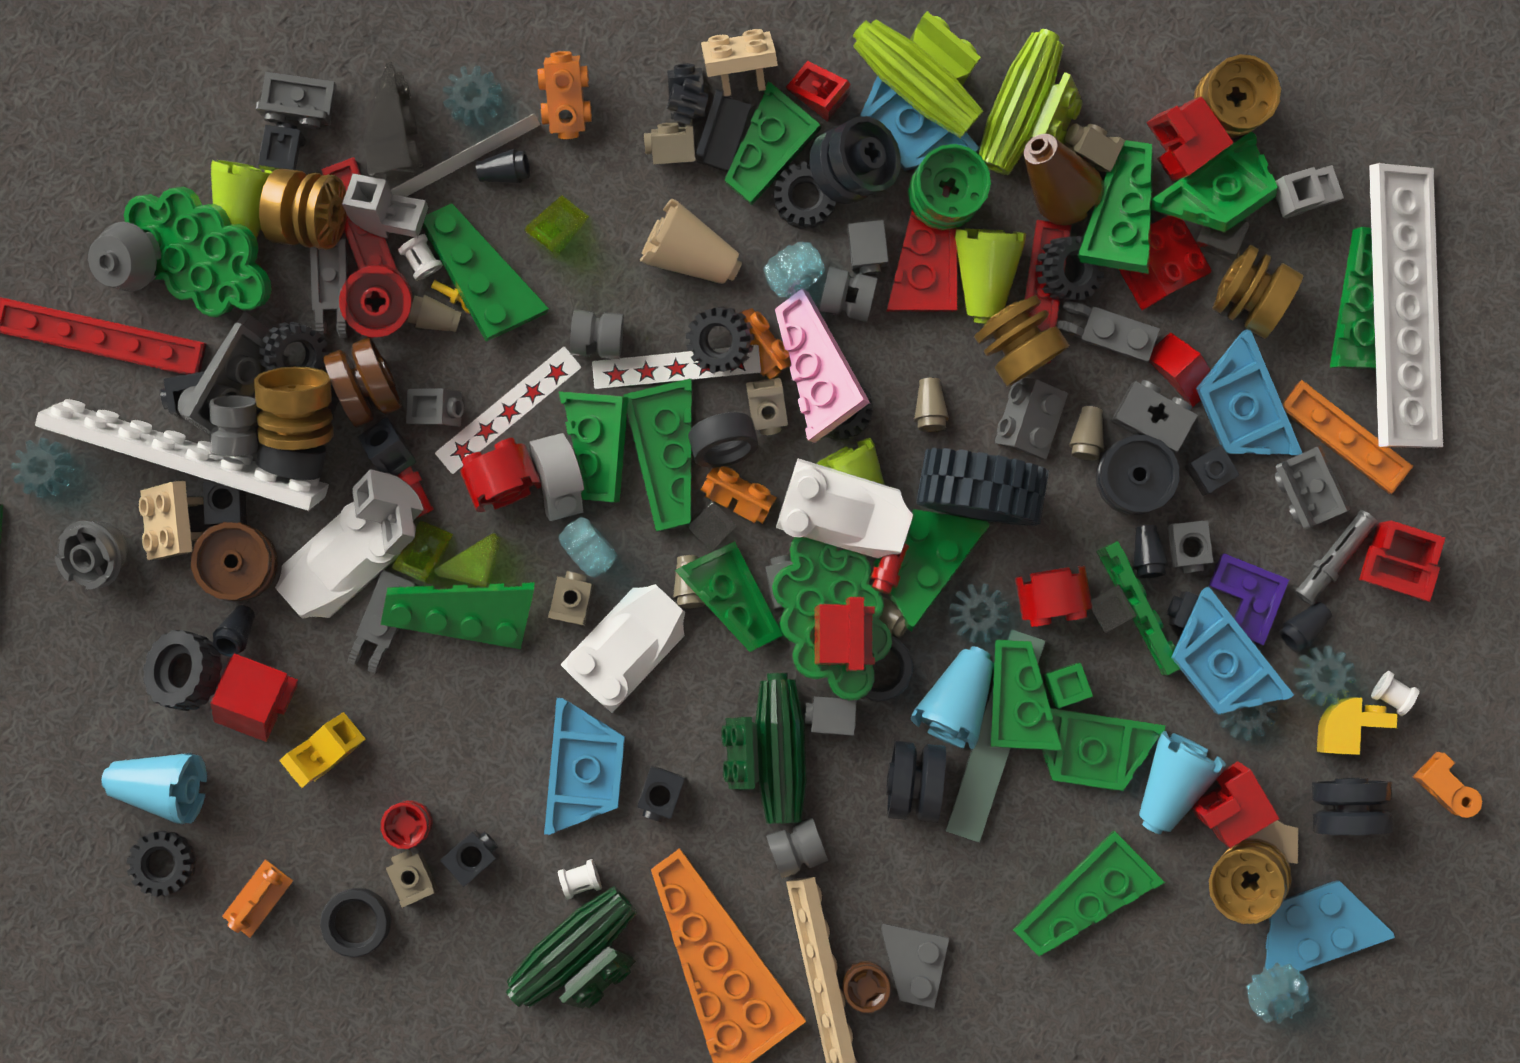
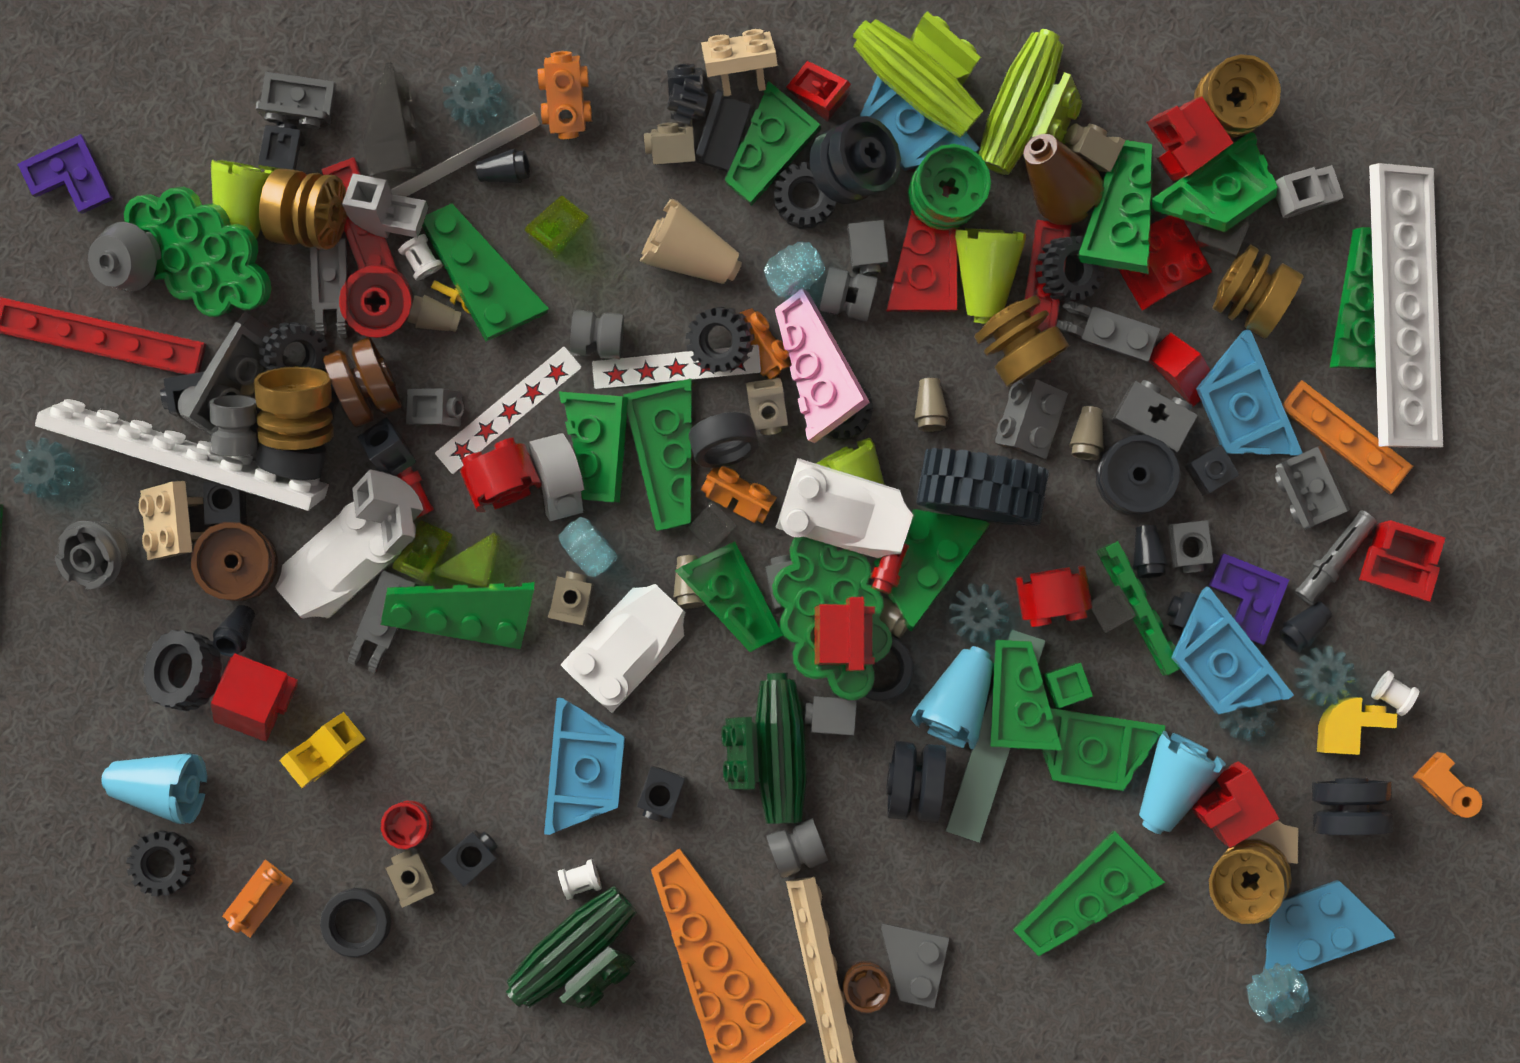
(70, 165): none -> dark purple plate

